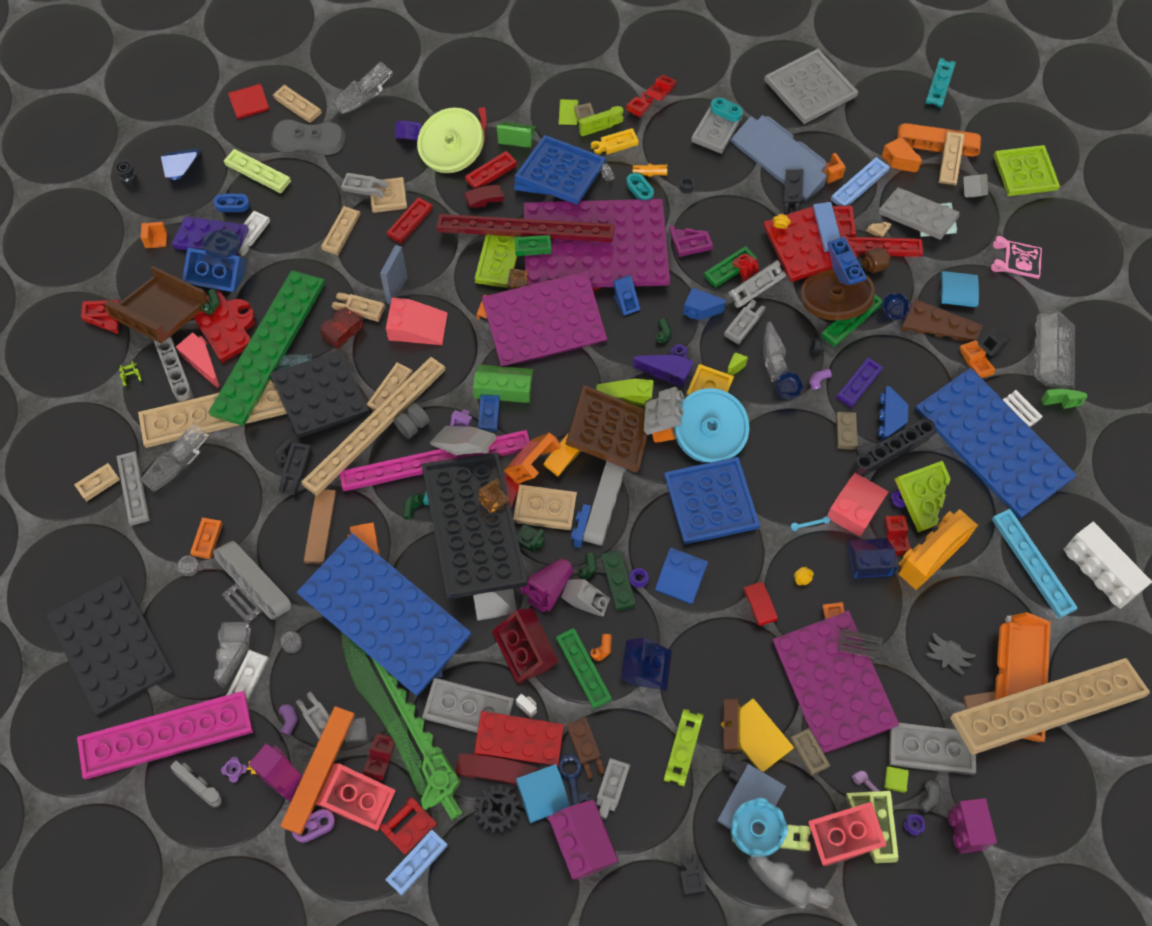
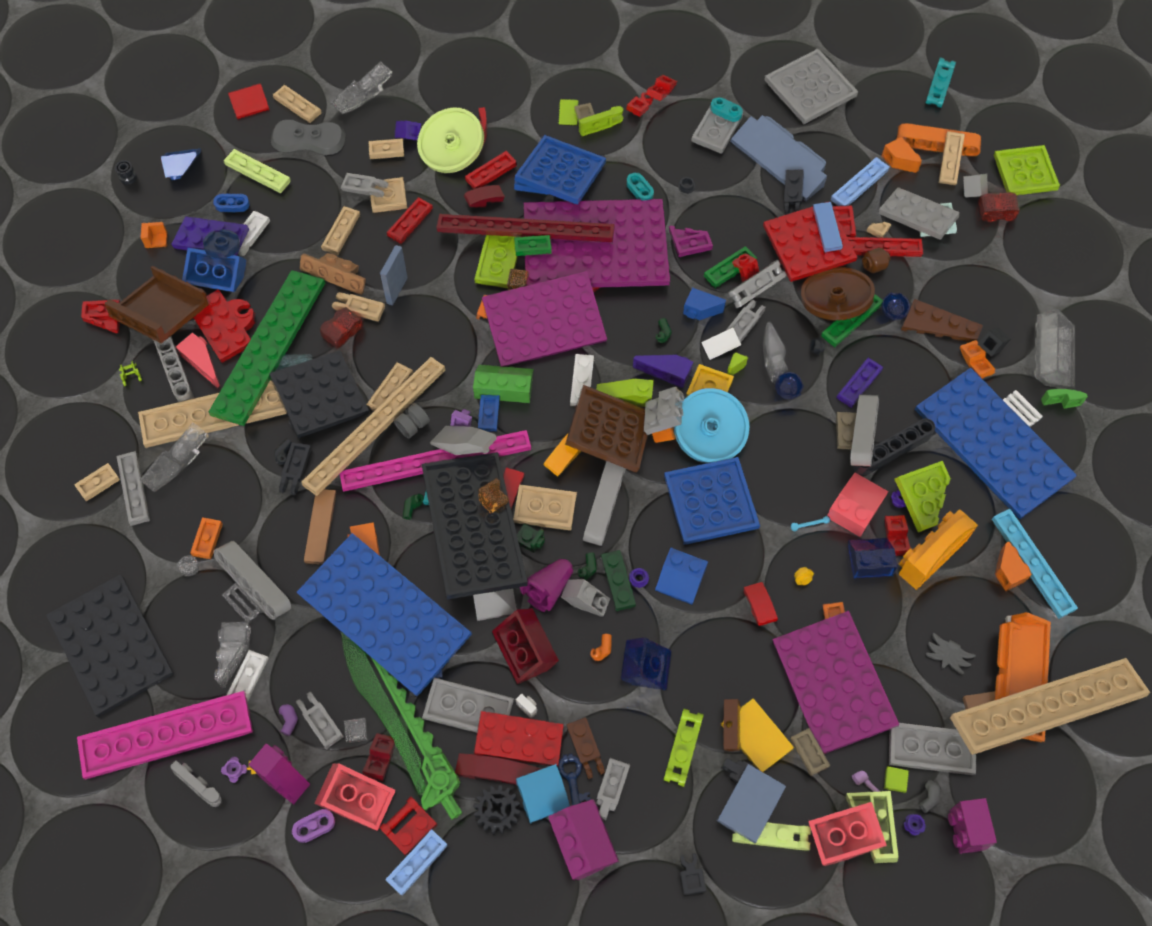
(212, 305): dark green arm -> none
(291, 642): clear tile -> none
(317, 770): orange tile -> none
(335, 271): none -> medium nougat bracket
(386, 148): none -> tan plate
(415, 322): coral slope -> none
(515, 134): bright green slope -> none
(521, 468): orange panel -> none
(582, 375): none -> white plate
(582, 519): blue plate -> none
(583, 668): green plate -> none
(607, 172): clear tile -> none
(615, 142): yellow plate -> none
(625, 295): blue slope -> none
(650, 170): light orange pin -> none
(678, 347): dark purple plate -> none
(721, 343): none -> white sticker
(769, 817): medium azure plate -> none
(779, 879): clear slope -> none
(781, 221): yellow plate -> none
(817, 377): medium lavender arm -> none
(834, 169): orange panel -> none
(844, 262): blue slope -> none
(864, 430): none -> light grey beam
(879, 640): clear smoke tile -> none
(892, 415): blue slope -> none
(959, 289): dark azure slope -> none
(998, 207): none -> clear red brick
(1010, 568): none -> orange slope
(1019, 258): bright pink flag -> none
(1107, 565): white brick -> none

